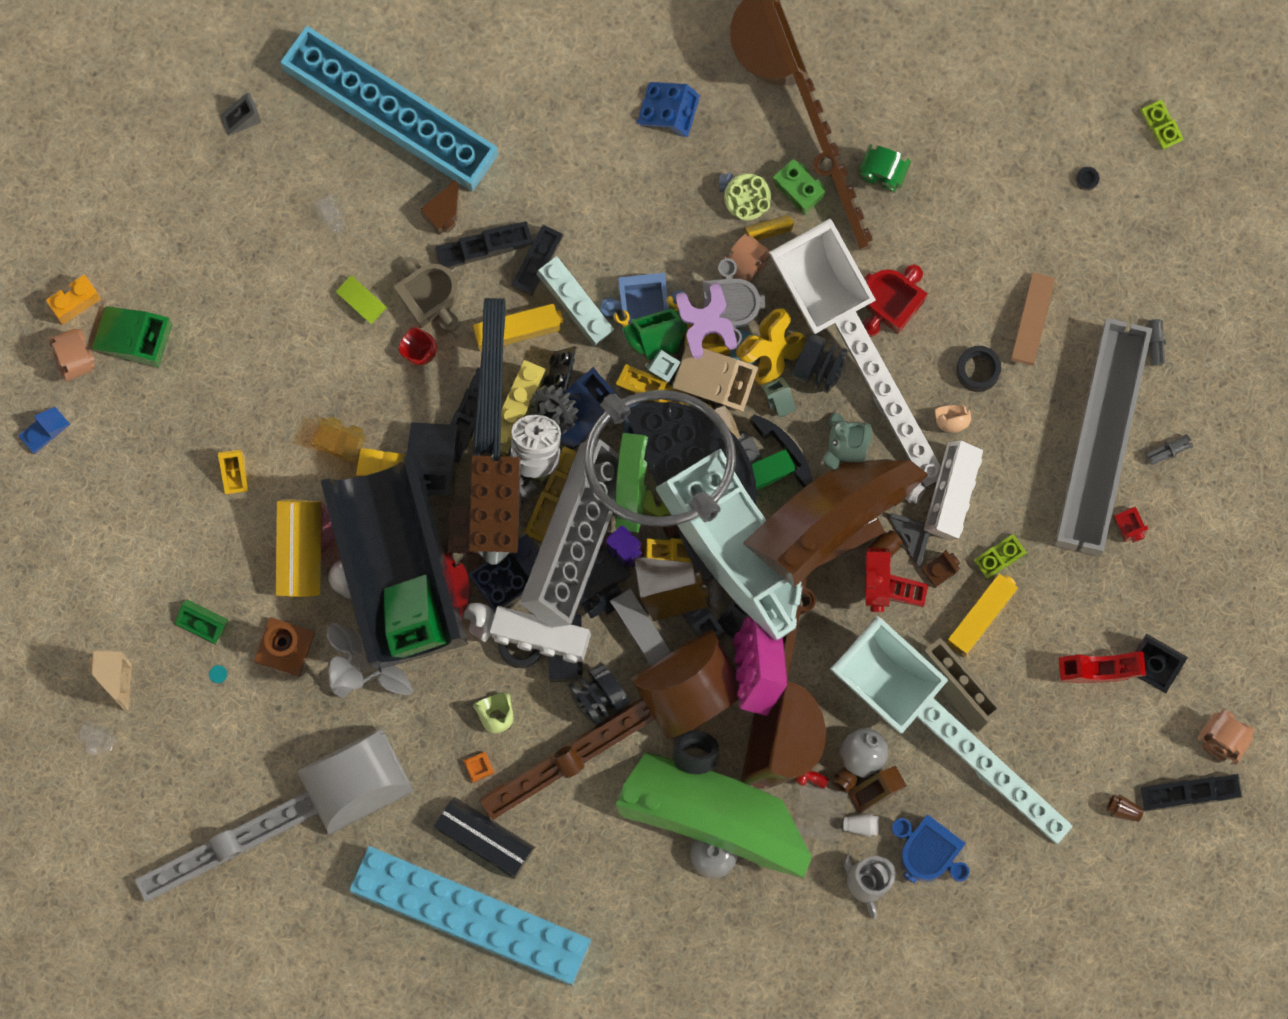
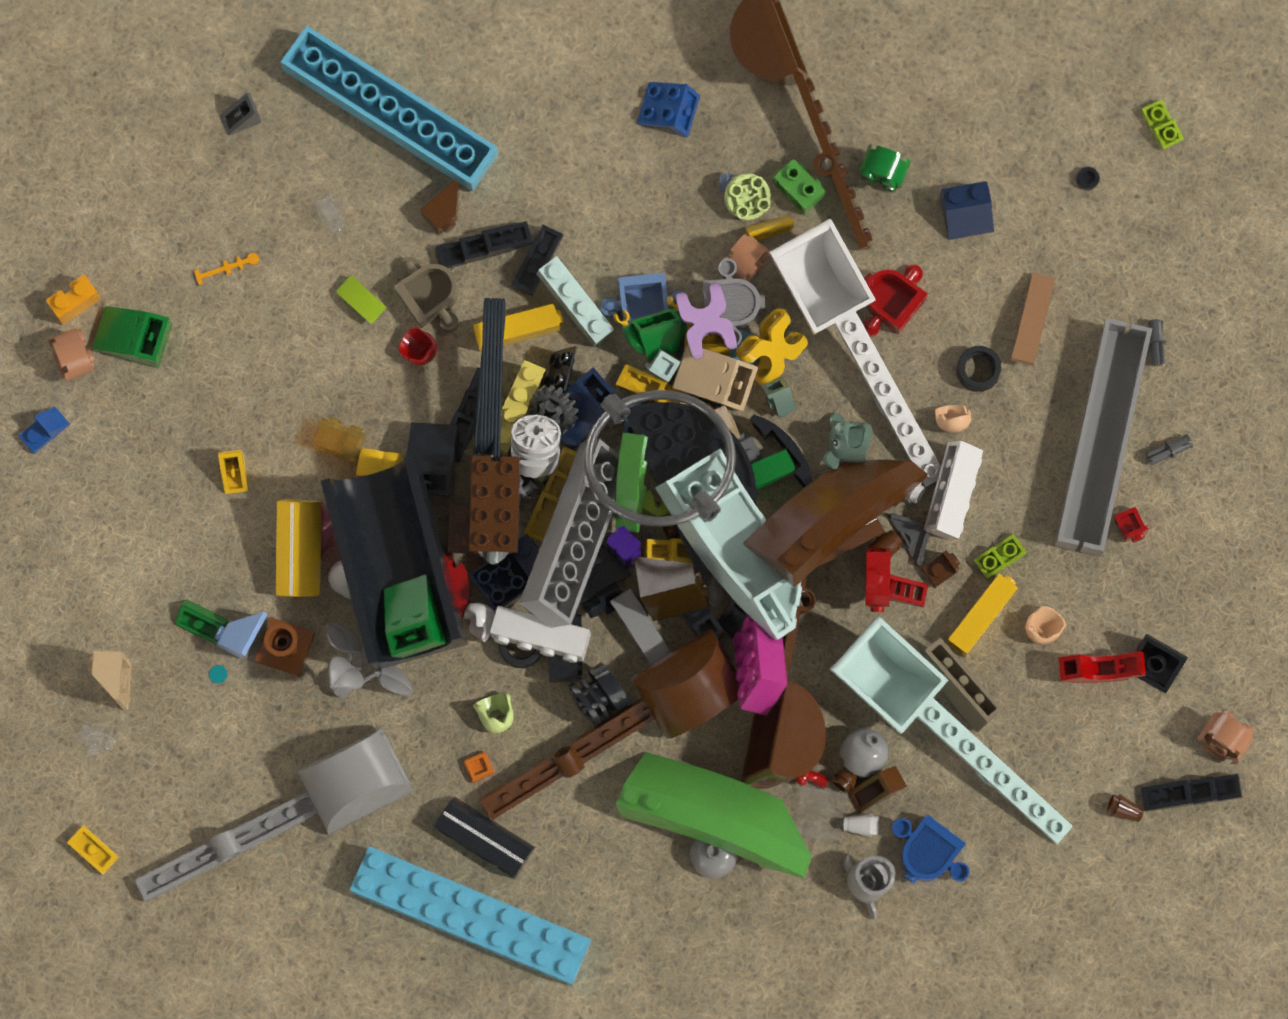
(93, 850): none -> yellow plate
(239, 634): none -> light blue slope
(252, 259): none -> light orange piece
(695, 764): black tyre -> none
(820, 363): black wheel -> none
(967, 210): none -> dark blue slope
(1044, 625): none -> light nougat hair

